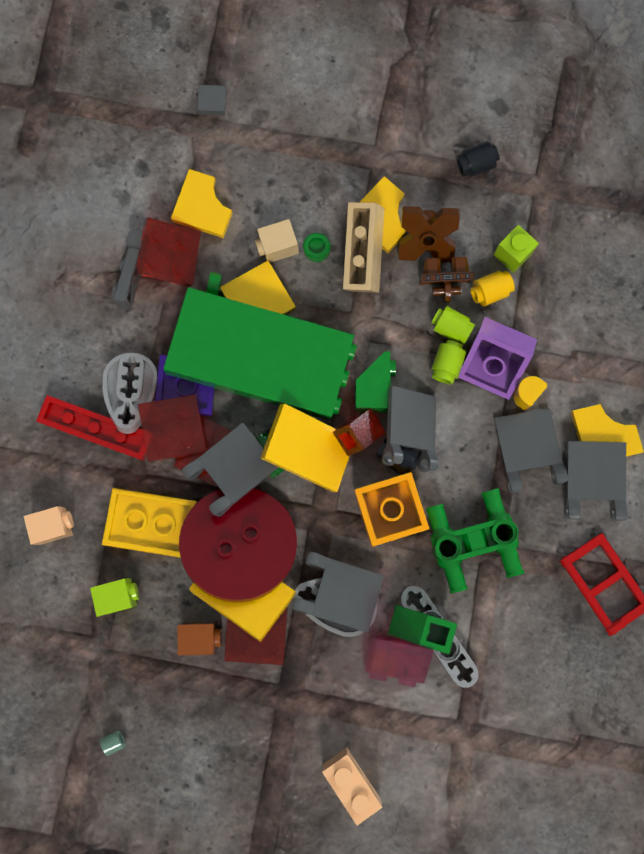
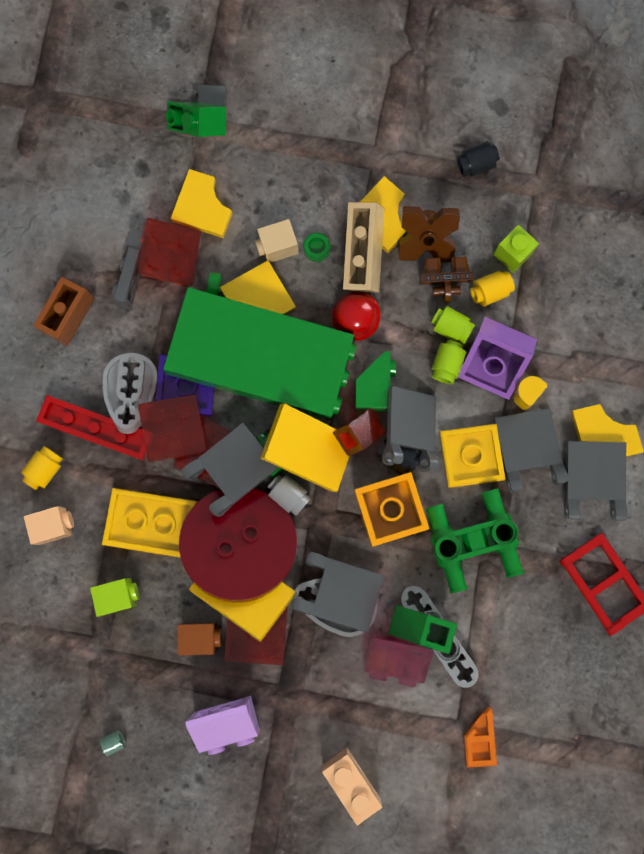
(41, 468): none -> yellow brick
(64, 311): none -> dark orange brick
(196, 118): none -> green slope
(223, 725): none -> lavender slope
(288, 494): none -> light grey brick
(357, 315): none -> red helmet
(472, 455): none -> yellow tile
(480, 741): none -> orange tile

